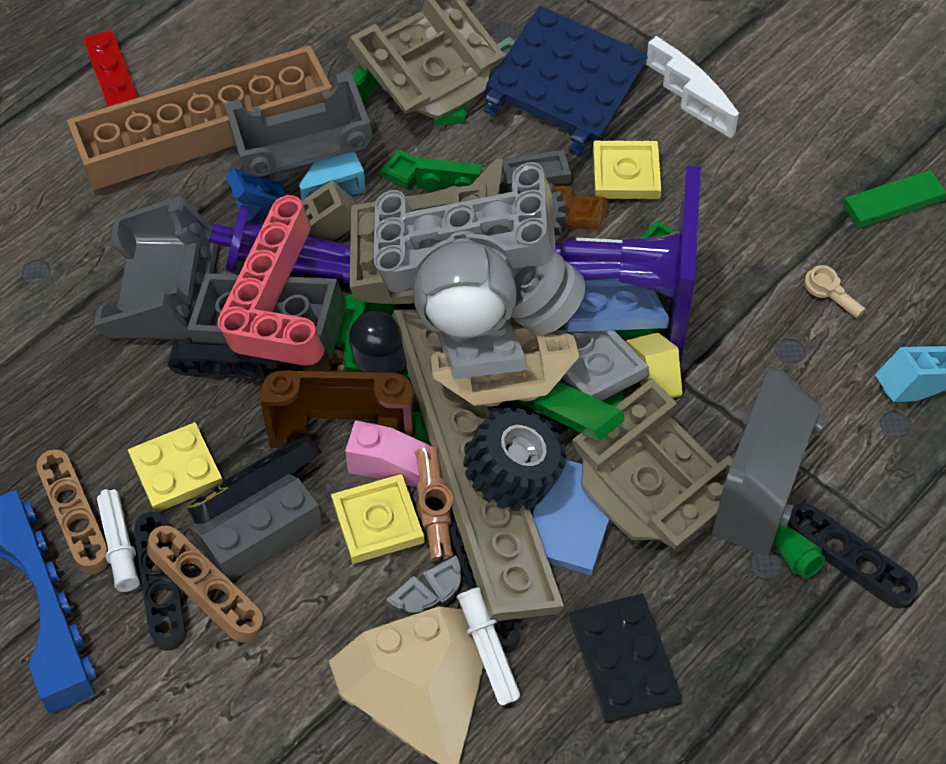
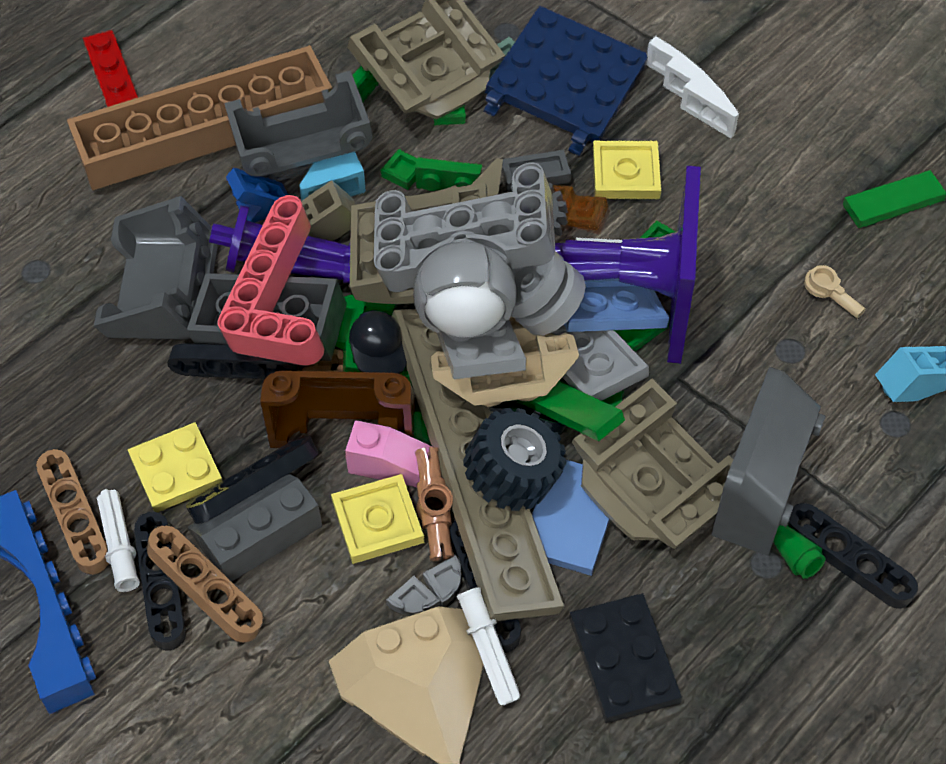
(662, 361): light yellow slope -> none

